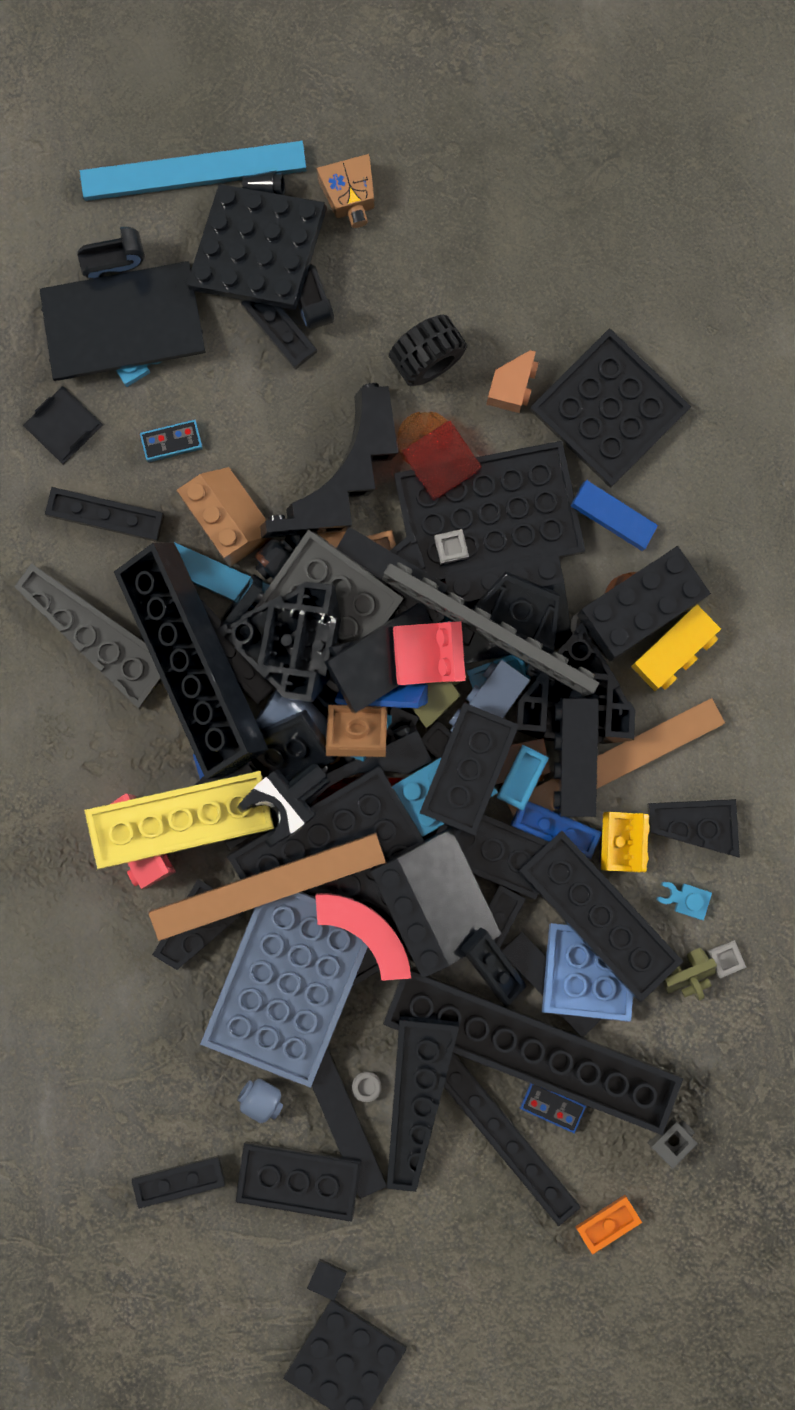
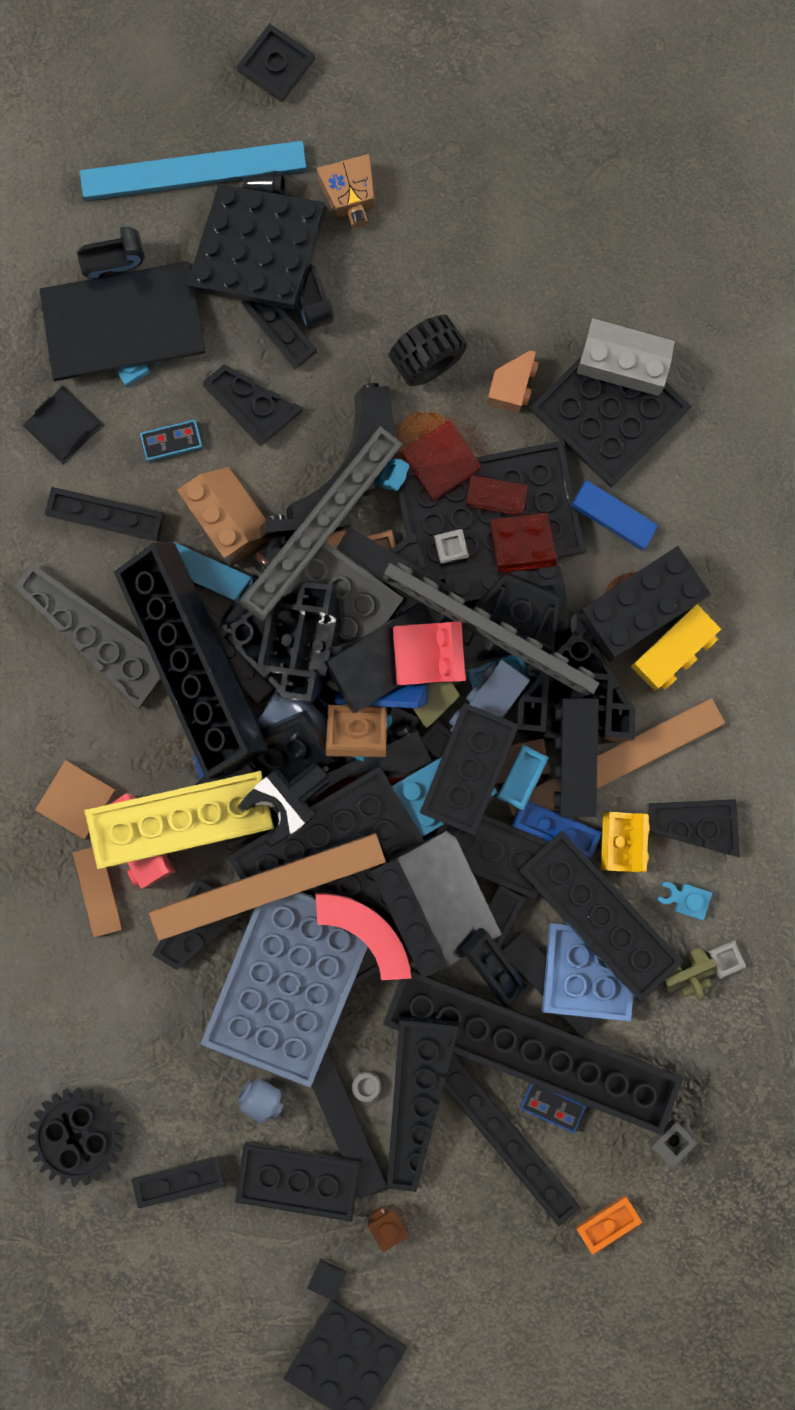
(52, 1149): none -> black gear
(70, 795): none -> medium nougat tile
(97, 894): none -> medium nougat tile
(253, 407): none -> black wing
(275, 62): none -> black plate
(320, 523): none -> dark grey tile
(387, 1227): none -> reddish brown brick
(392, 475): none -> dark azure plate
(496, 495): none -> clear red plate
(523, 542): none -> clear red plate
(626, 357): none -> light grey slope

